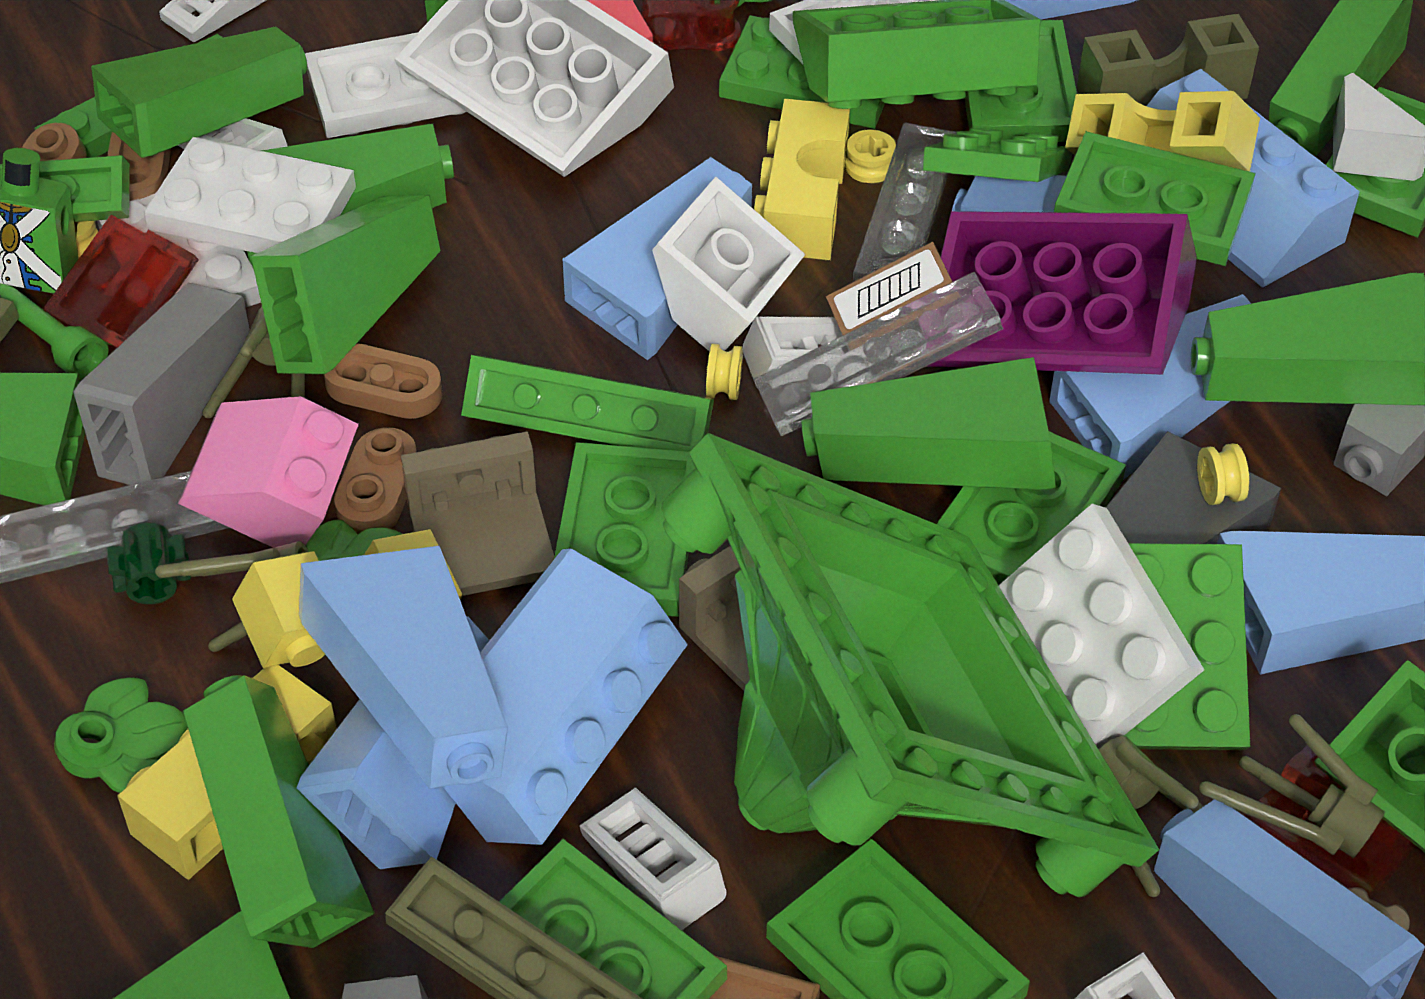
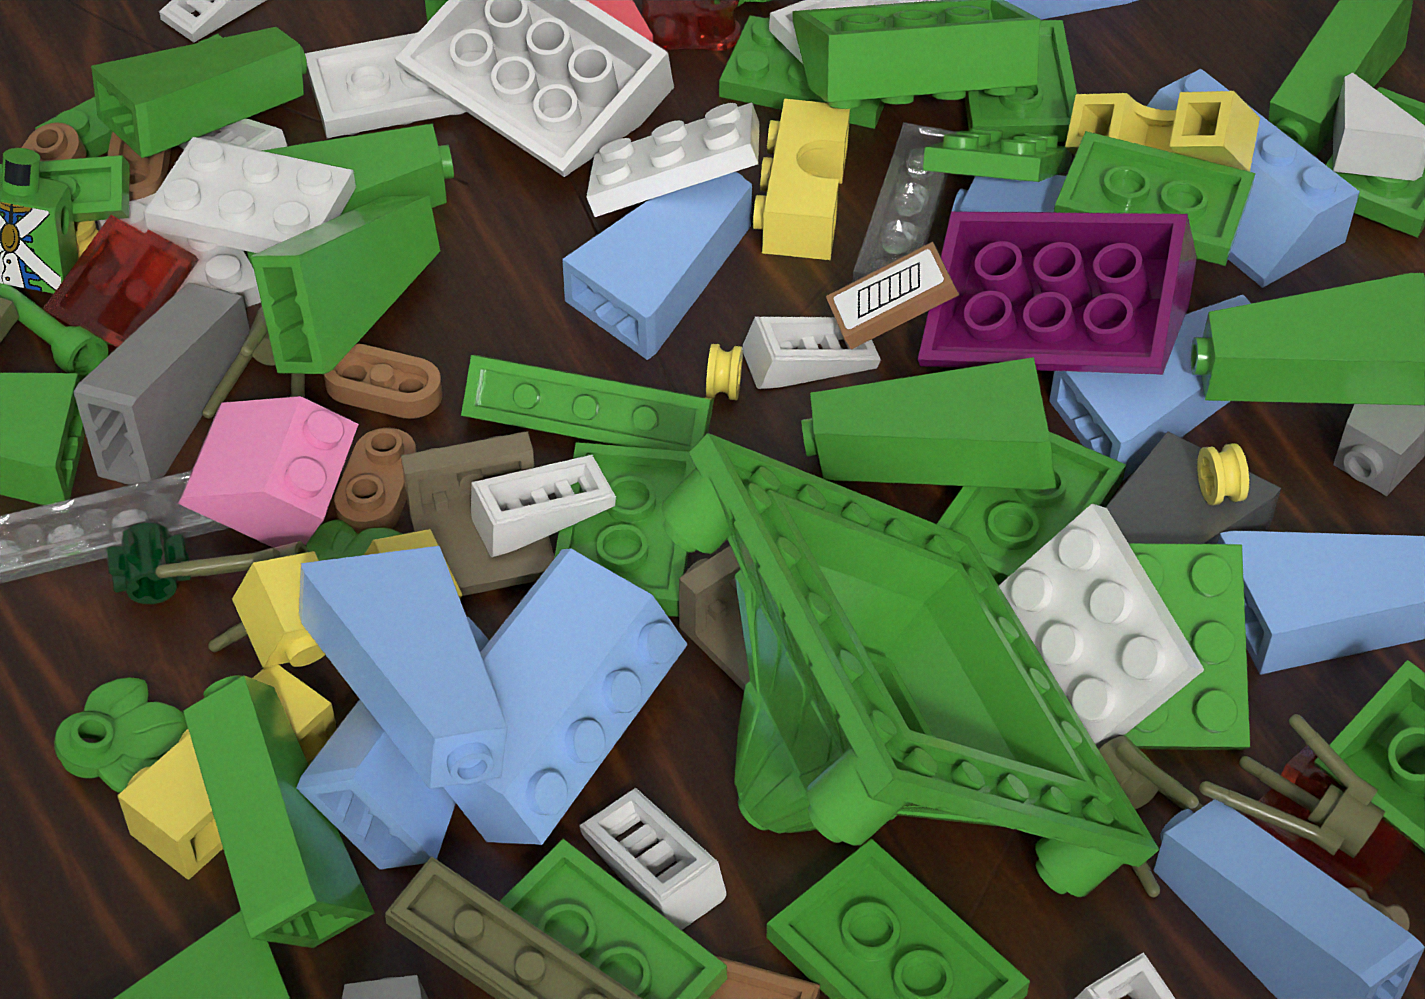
(509, 525): none -> white slope
(673, 158): none -> white plate
(721, 265): white slope -> none
(869, 155): light yellow bush -> none
(882, 349): clear plate -> none
(1124, 65): olive arch -> none

